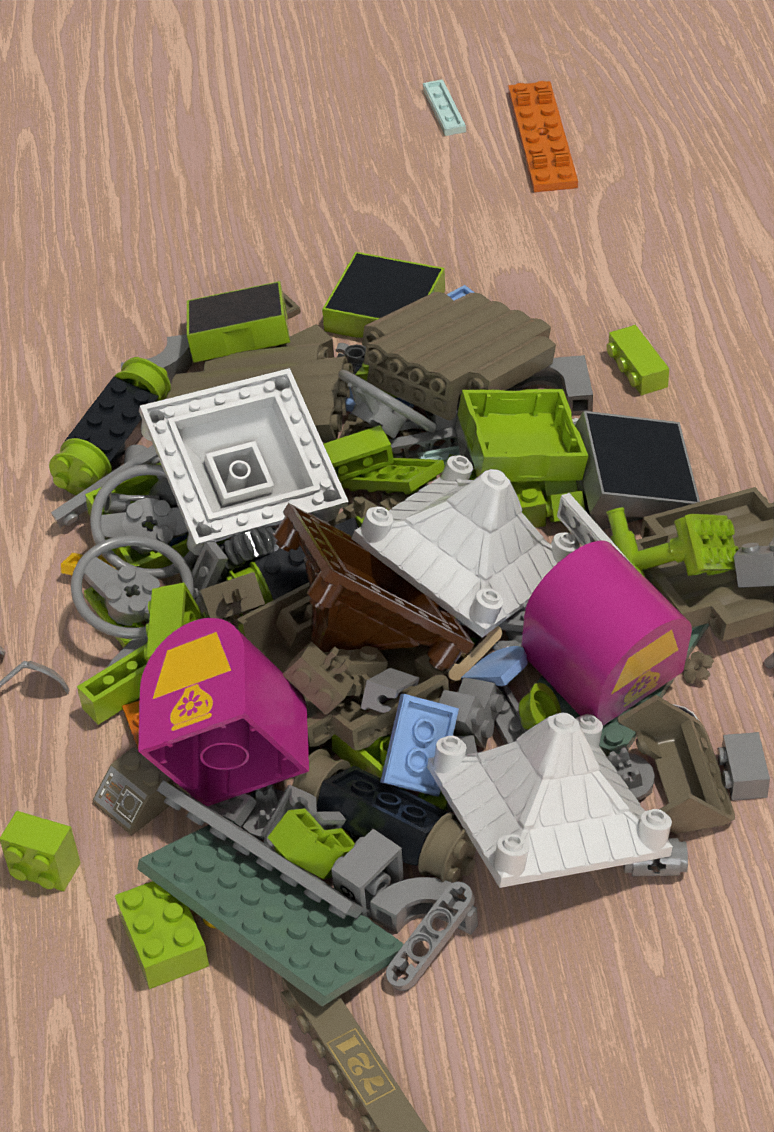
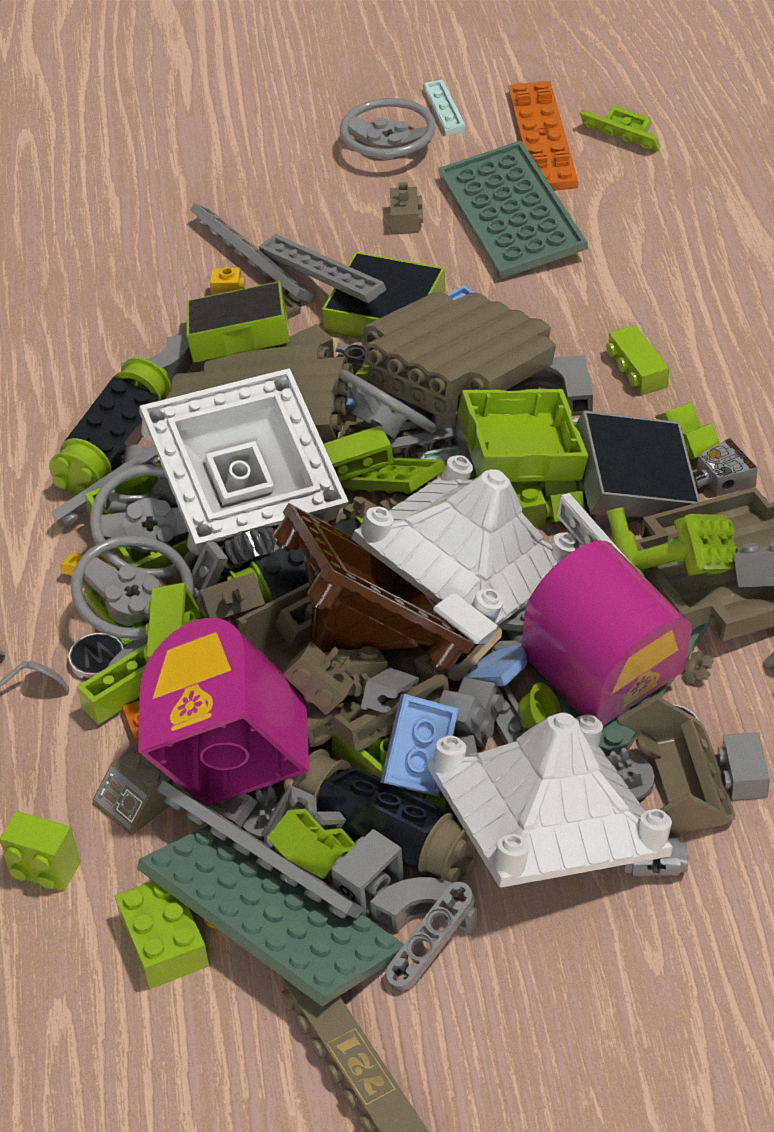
(93, 654): none -> black tile
(226, 280): none -> yellow brick
(256, 257): none -> light grey plate
(323, 268): none -> light grey plate
(385, 137): none -> light grey piece
(405, 209): none -> dark tan brick
(466, 619): none -> white slope
(512, 209): none -> sand green plate
(624, 124): none -> lime bracket
(696, 437): none -> lime brick
(725, 469): none -> light grey torso

